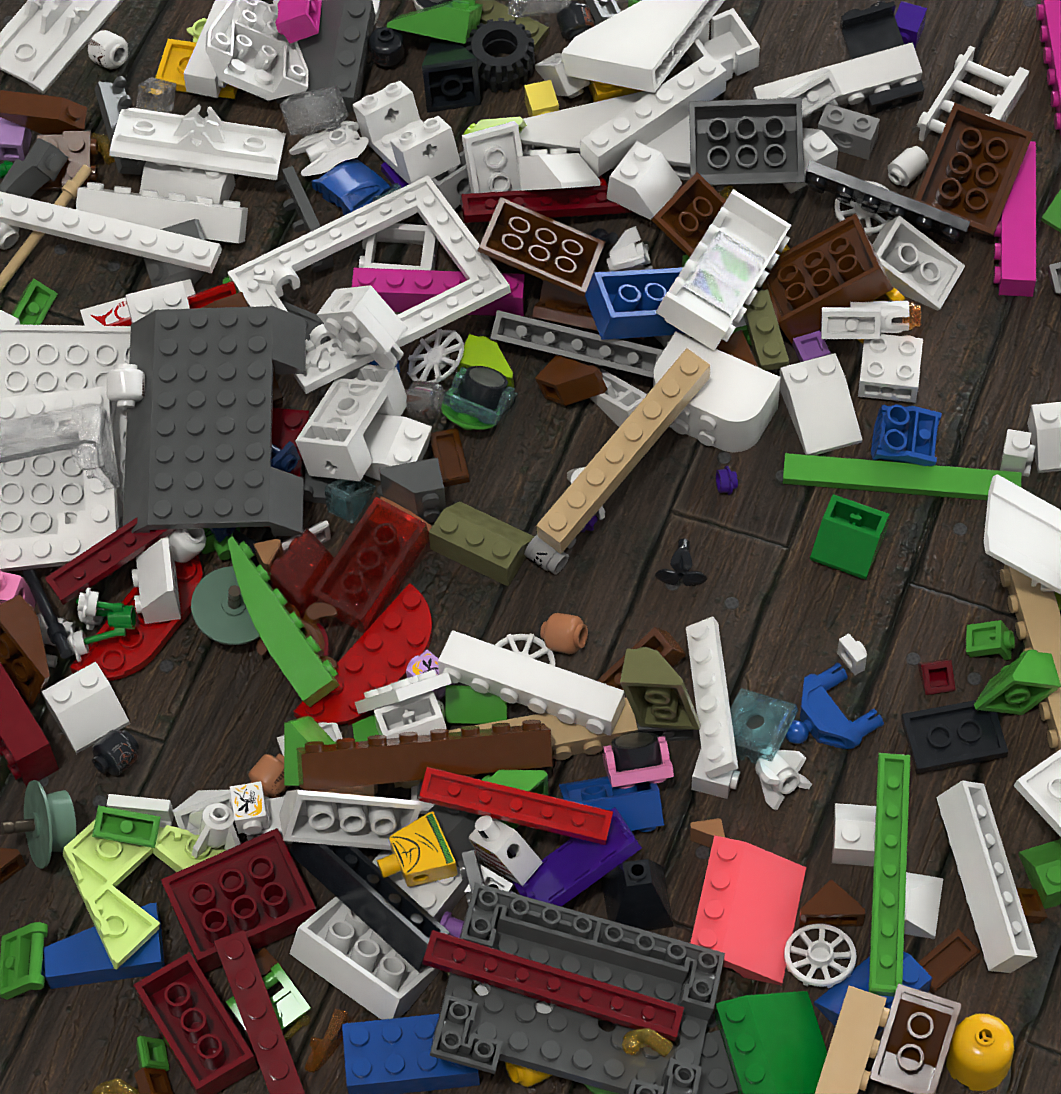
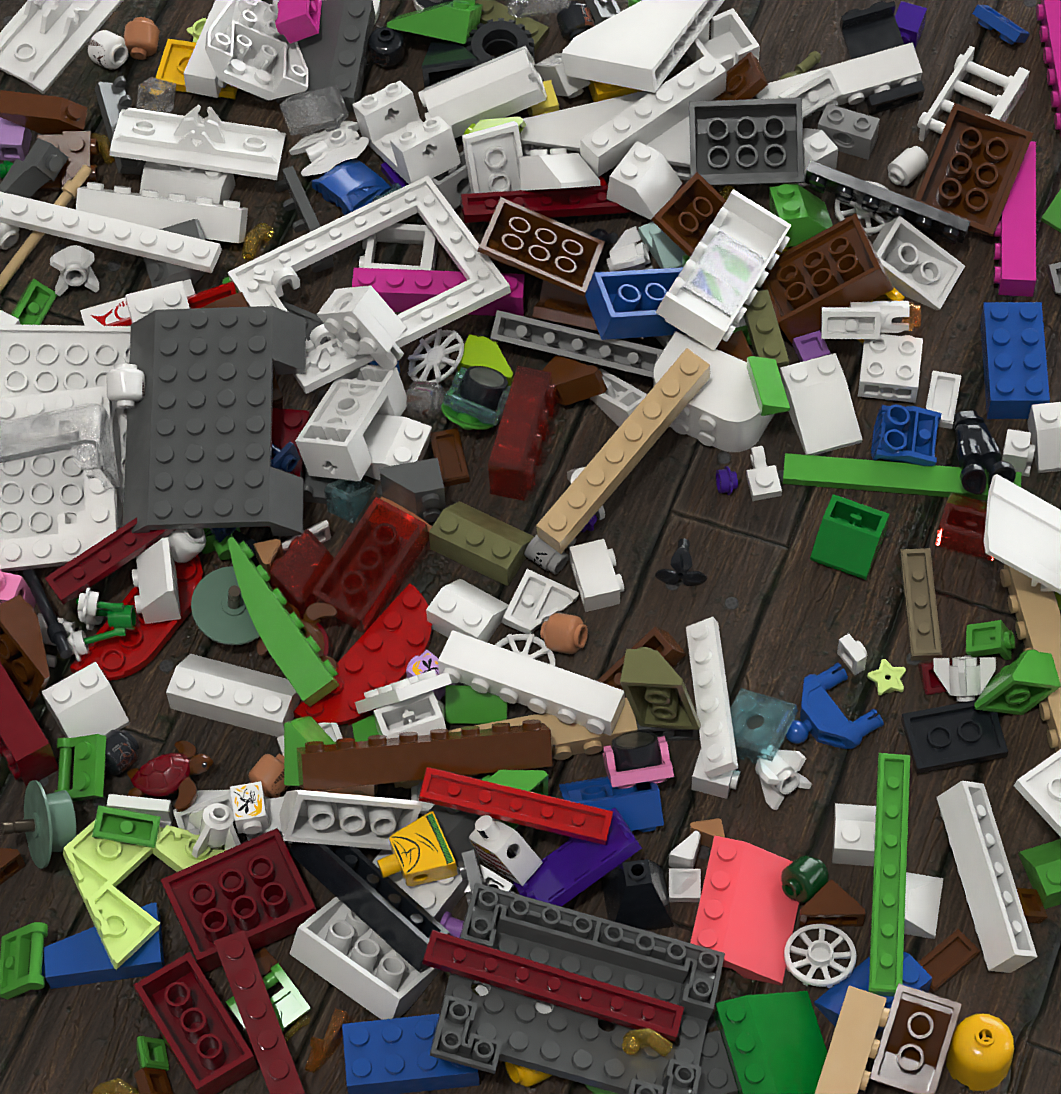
(74, 269): none -> white brick
(88, 766): none -> bright green plate
(141, 37): none -> nougat head
(171, 775): none -> animal
(232, 695): none -> white slope
(251, 240): none -> clear yellow arm
(466, 611): none -> white slope
(486, 91): none -> white brick
(521, 433): none -> clear red brick
(536, 601): none -> white wing
(595, 575): none -> white brick
(661, 246): none -> light aqua slope
(684, 885): none -> white tile
(686, 852): none -> white slope
(744, 80): none -> reddish brown plate
(762, 479): none -> white plate
(767, 385): none -> bright green slope
(800, 209): none -> bright green slope
(804, 66): none -> olive piece
(804, 878): none -> dark green head
(884, 685): none -> yellowish green plate
(920, 604): none -> dark tan tile
(943, 396): none -> white tile
(963, 526): none -> clear red slope
(965, 676): none -> white brick
(978, 452): none -> black piece
(992, 19): none -> blue plate
(1013, 358): none -> blue brick

